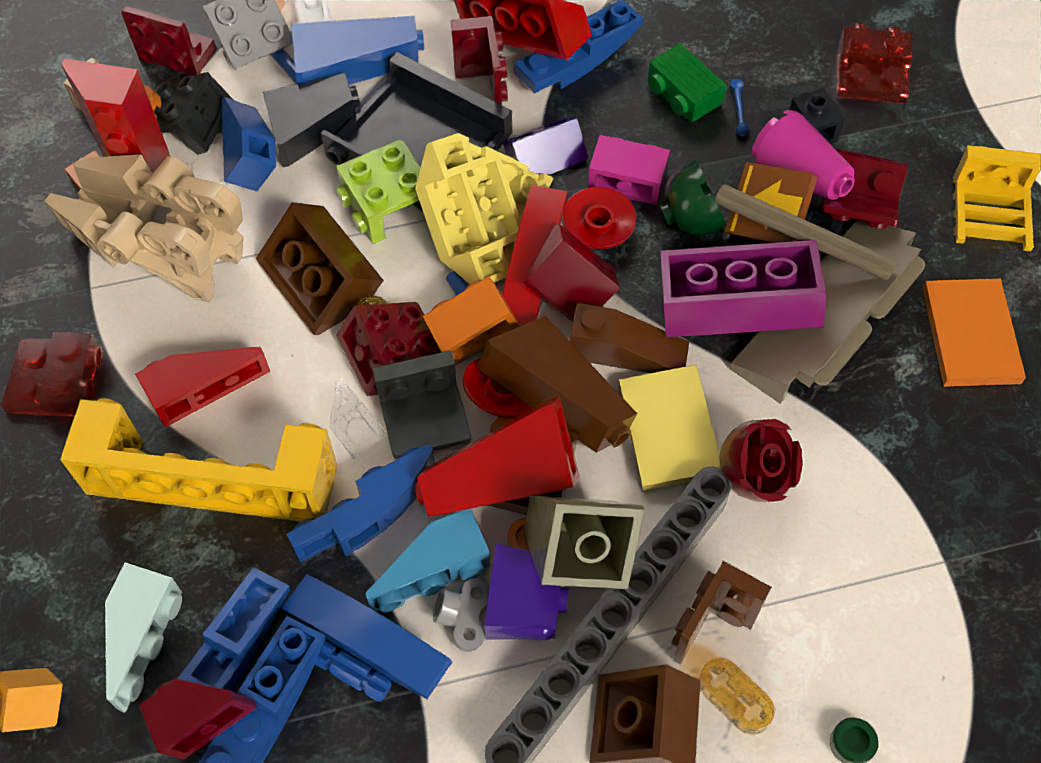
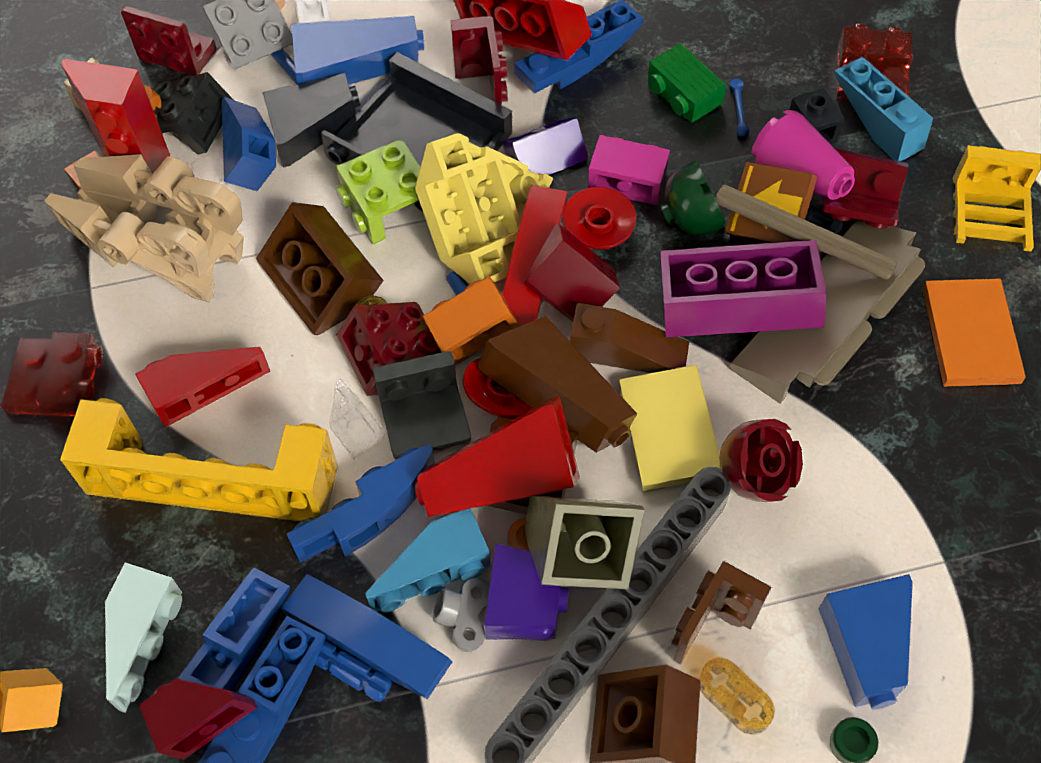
(871, 638): none -> blue slope
(886, 111): none -> dark azure slope

